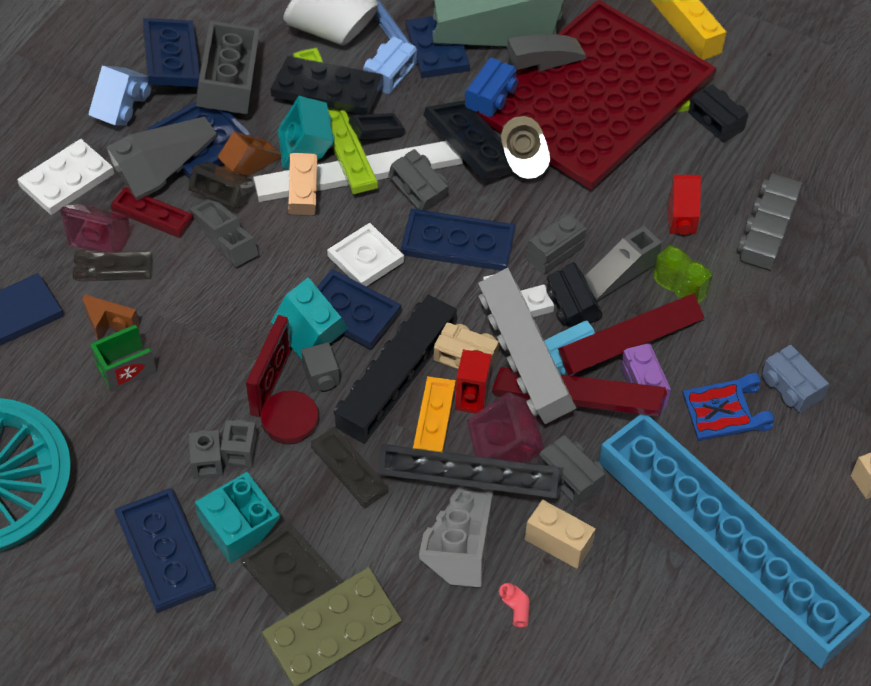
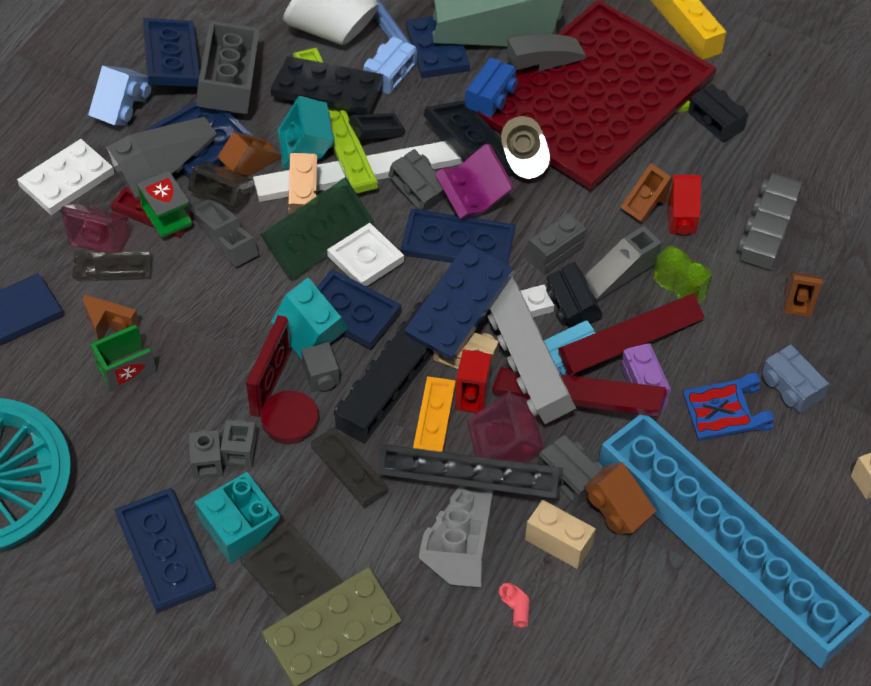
(164, 203): none -> piece
(316, 226): none -> clear green tile
(459, 302): none -> dark blue plate
(475, 183): none -> magenta bracket
(619, 499): none -> dark orange brick
(647, 192): none -> dark orange slope
(801, 293): none -> dark orange slope

